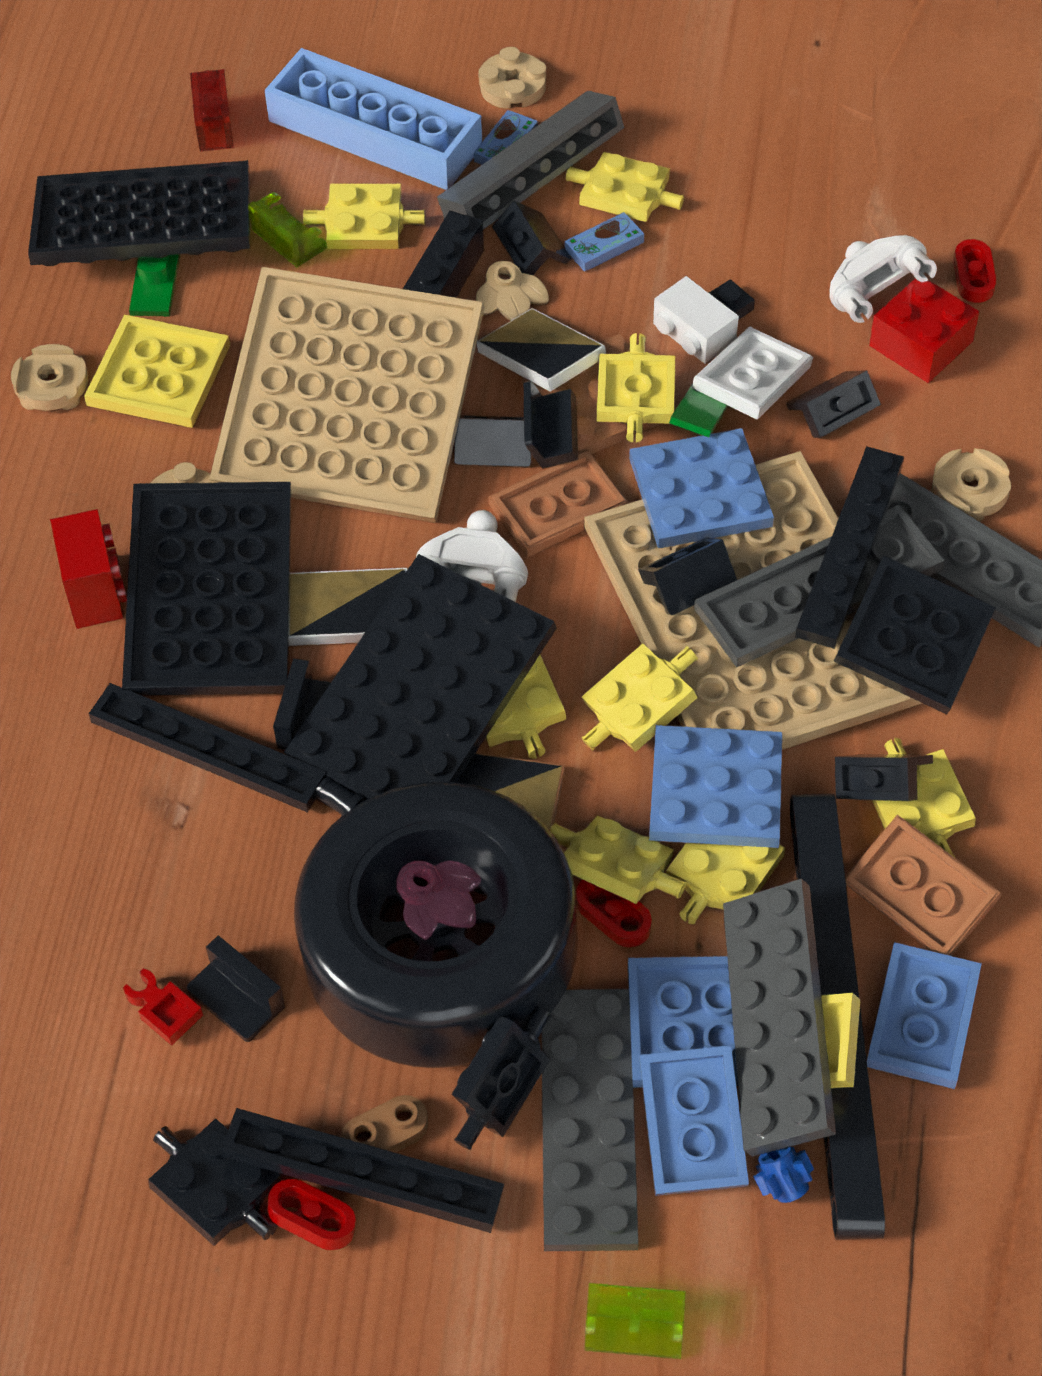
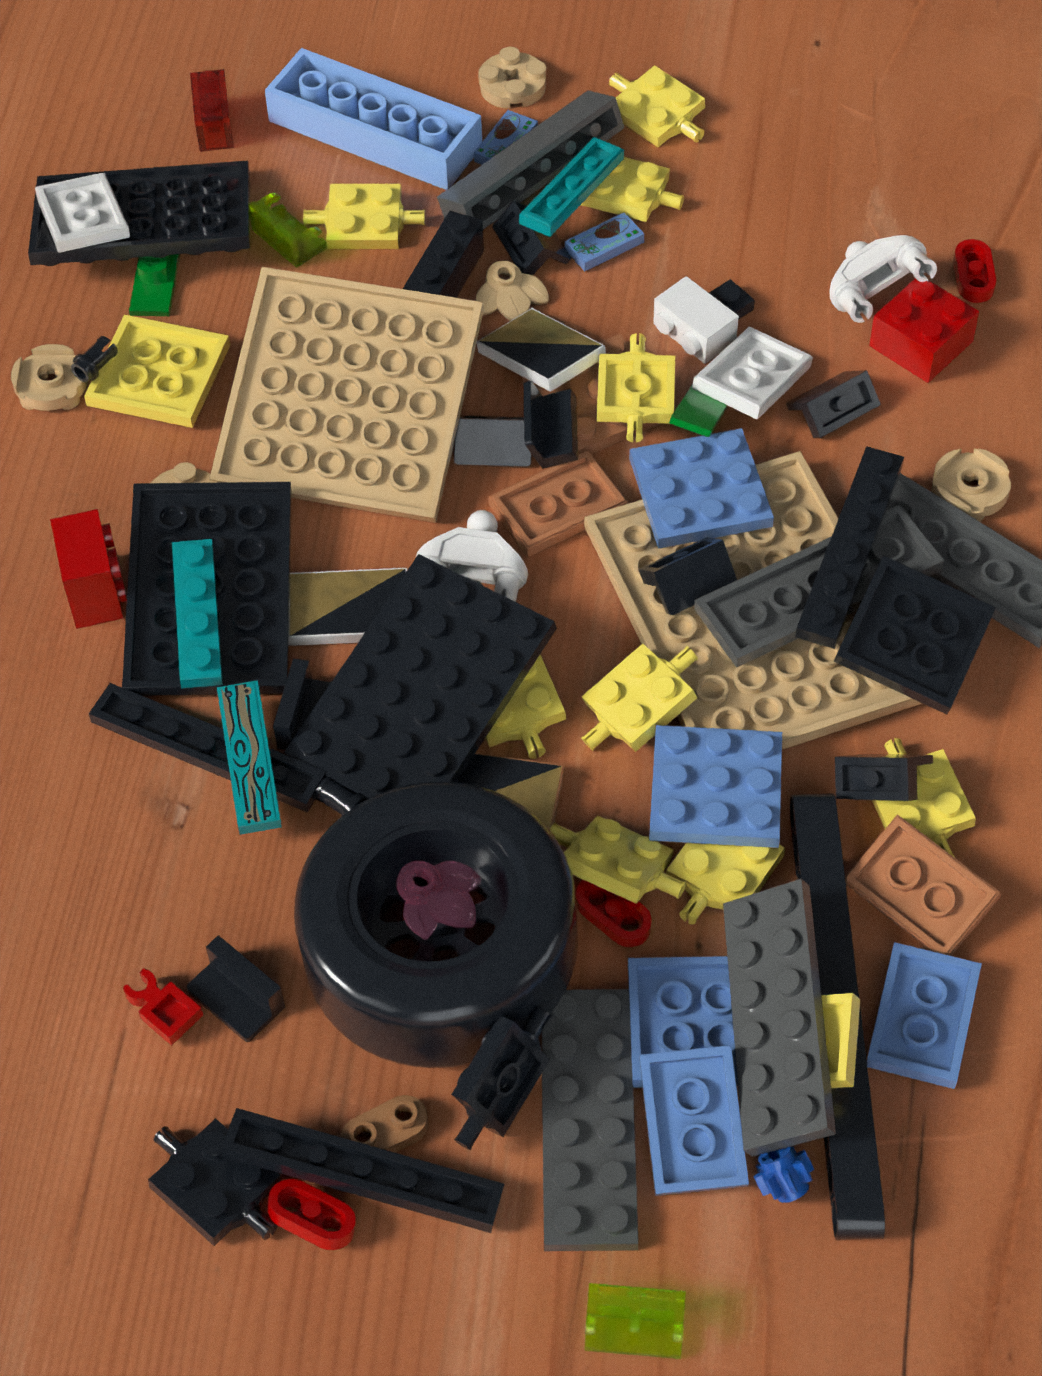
(82, 212): none -> white tile
(86, 366): none -> black pin
(196, 614): none -> teal plate
(249, 758): none -> teal tile
(571, 187): none -> teal tile
(658, 106): none -> light yellow plate

